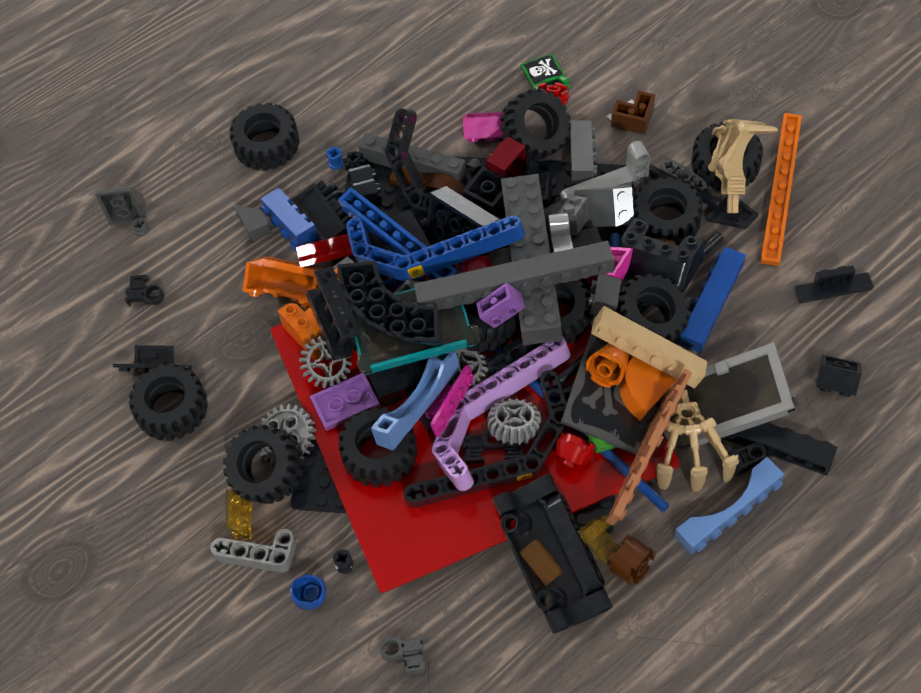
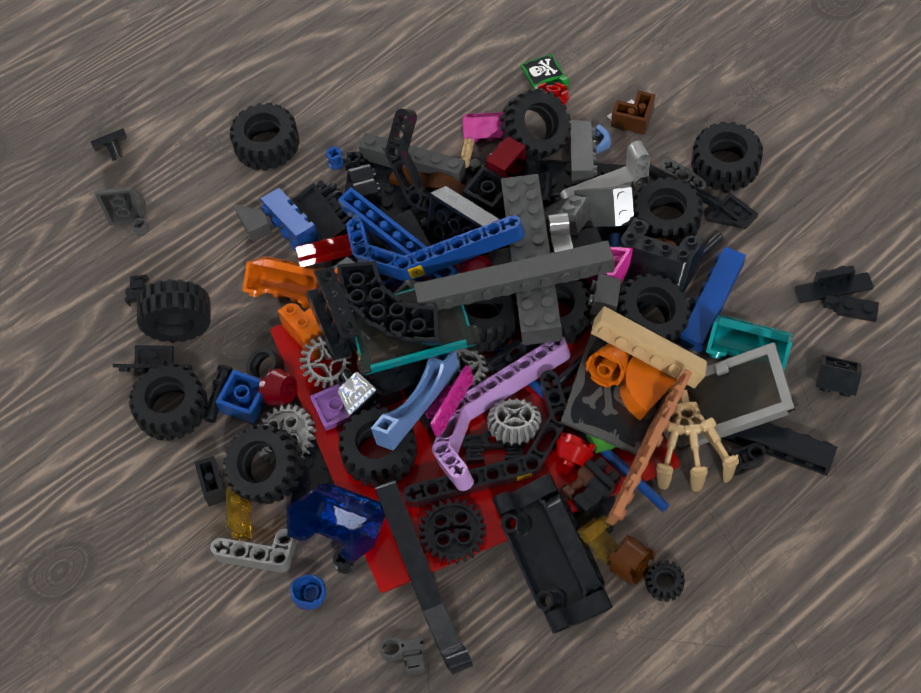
(110, 142): none -> black tile
(173, 310): none -> black tyre
(211, 481): none -> black brick
(218, 384): none -> black pin
(241, 397): none -> blue brick
(257, 358): none -> black tyre
(278, 388): none -> dark red cone
(337, 516): none -> clear blue windscreen
(359, 393): none -> torso
(451, 649): none -> black beam
(454, 548): none -> black gear
(467, 151): none -> tan axle
(500, 305): medium lavender brick -> none
(541, 562): clear orange tile -> none
(597, 486): none -> black hips
(605, 138): none -> medium blue hair
(656, 589): none -> black tyre
(699, 530): medium blue arch -> none
(729, 153): tan piece -> none
(739, 336): none -> teal windscreen
(781, 190): orange plate -> none
(852, 307): none -> black hinge

